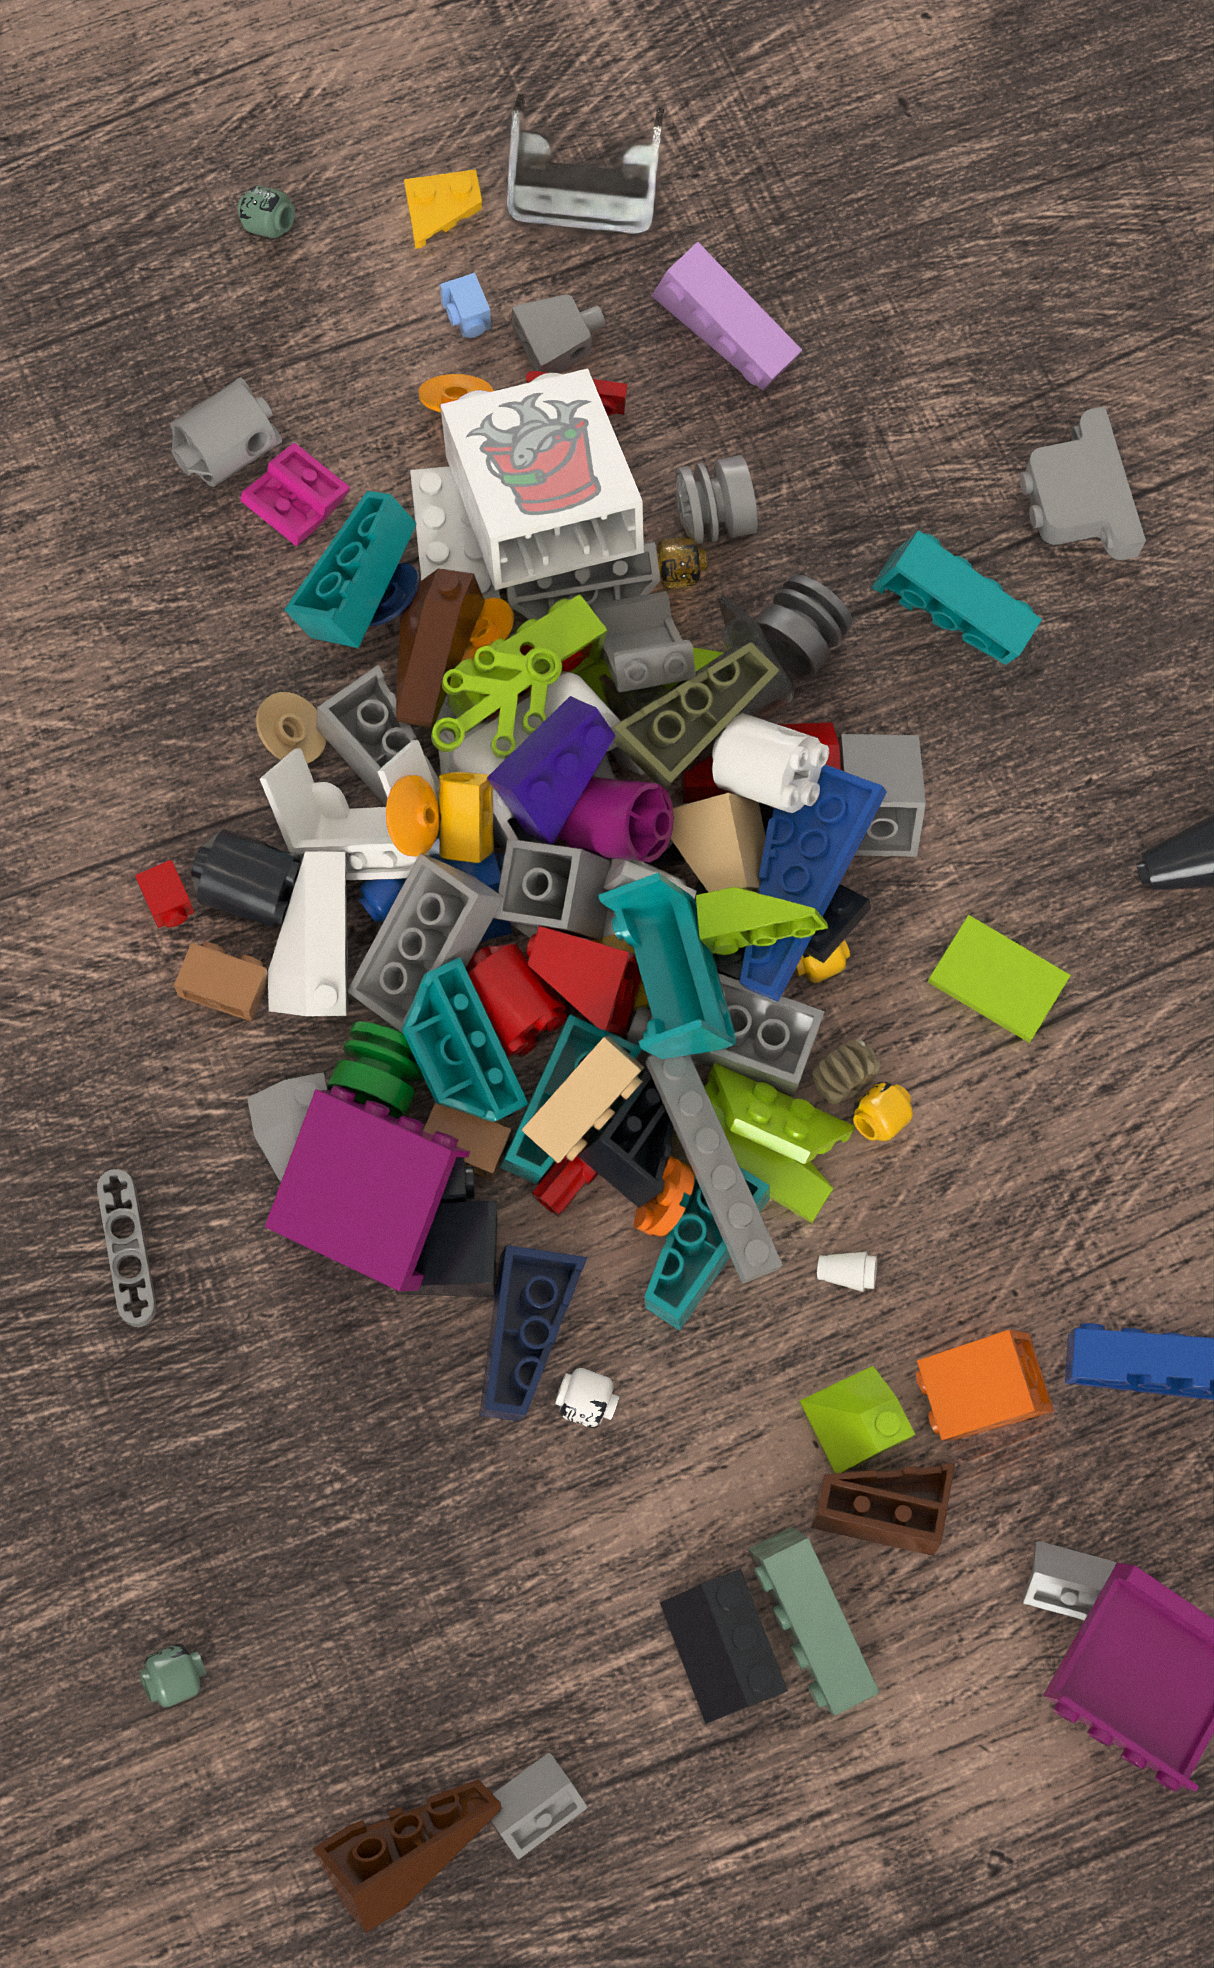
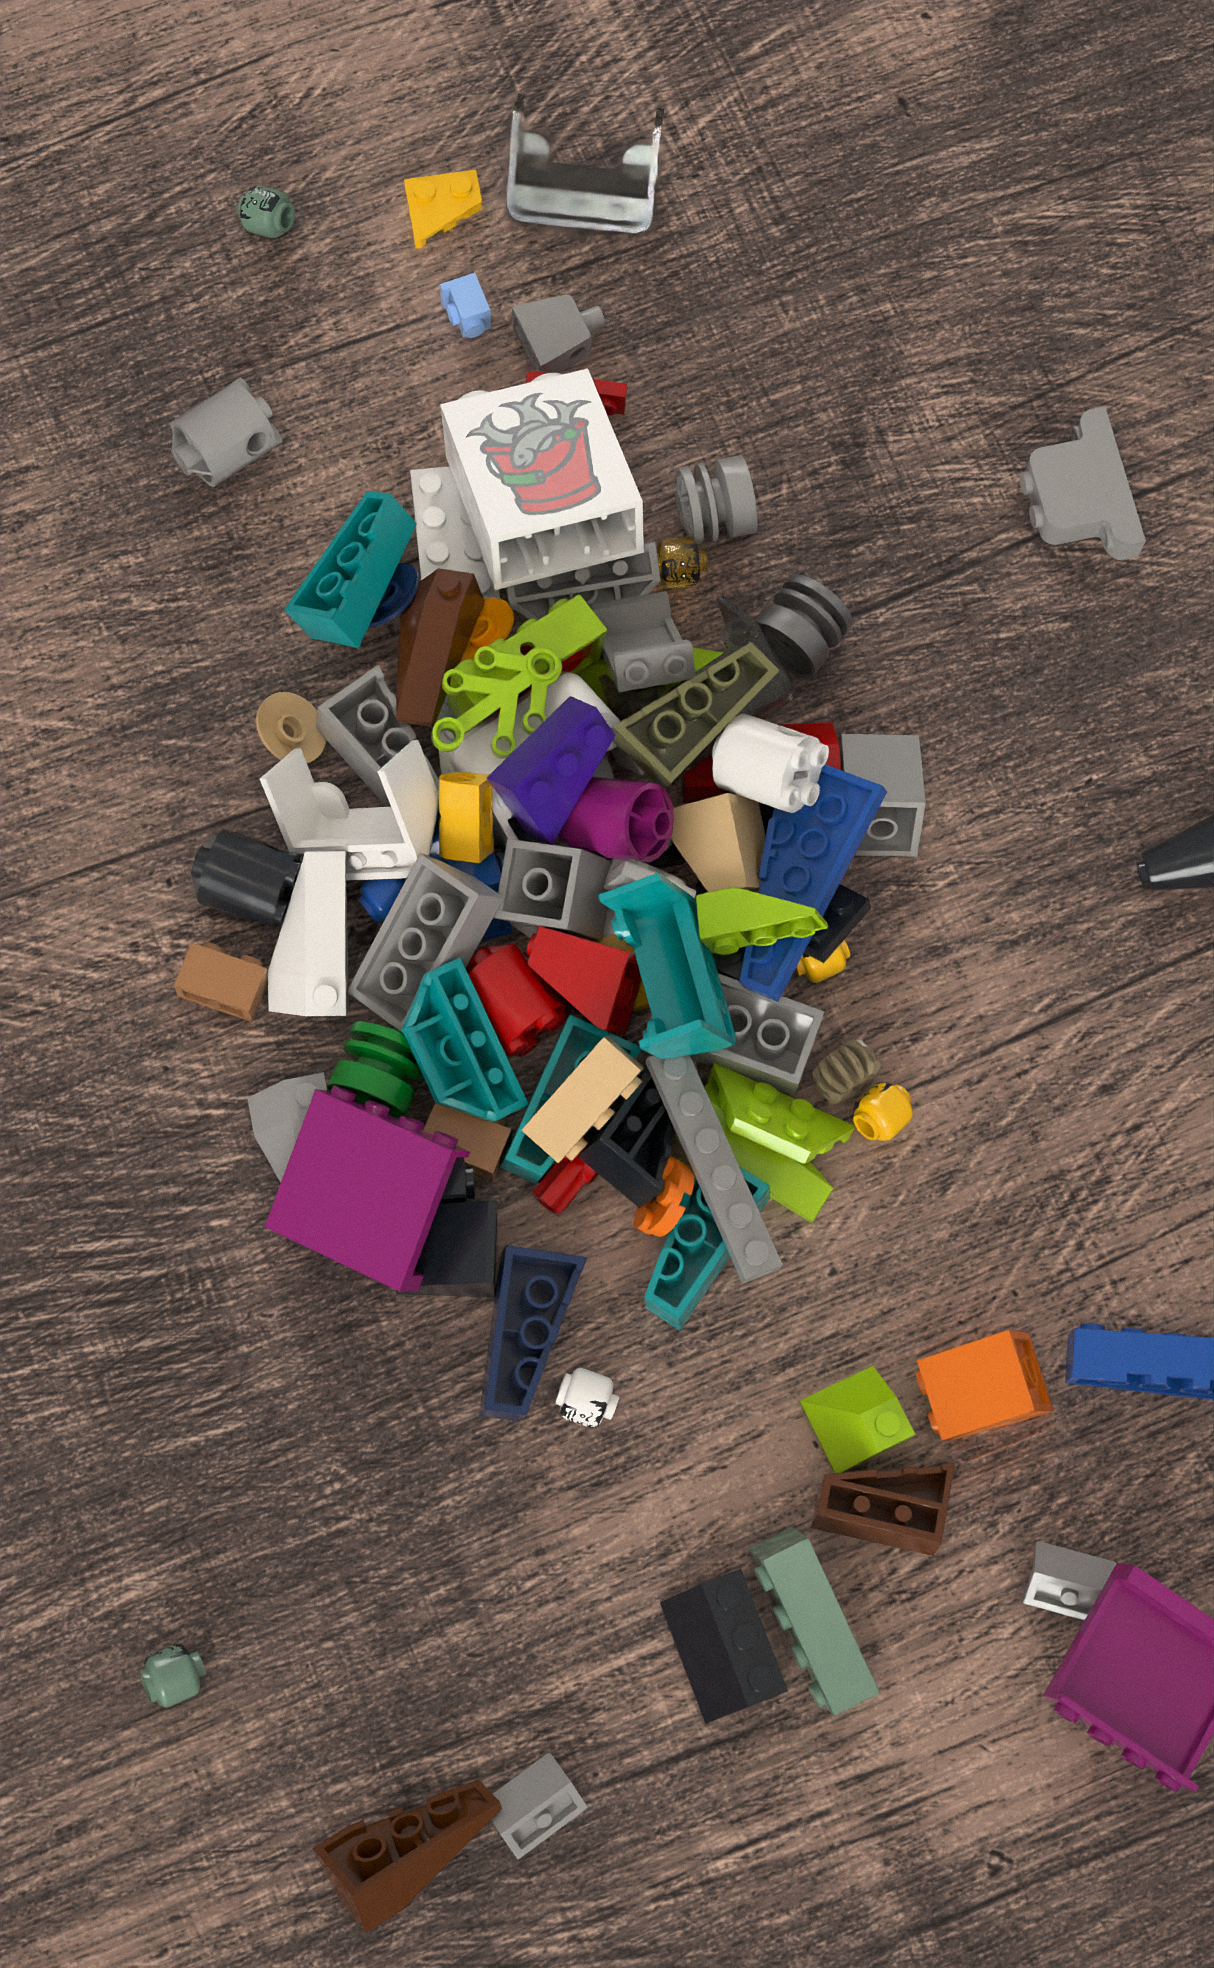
(131, 1246): light grey beam -> none
(165, 895): red brick -> none
(295, 494): dark pink slope -> none
(412, 815): light orange dish -> none
(449, 388): light orange dish -> none
(639, 1025): light grey tile -> none
(725, 317): lavender wedge -> none
(848, 1270): white cone -> none
(958, 597): teal wedge -> none
(999, 978): lime tile -> none

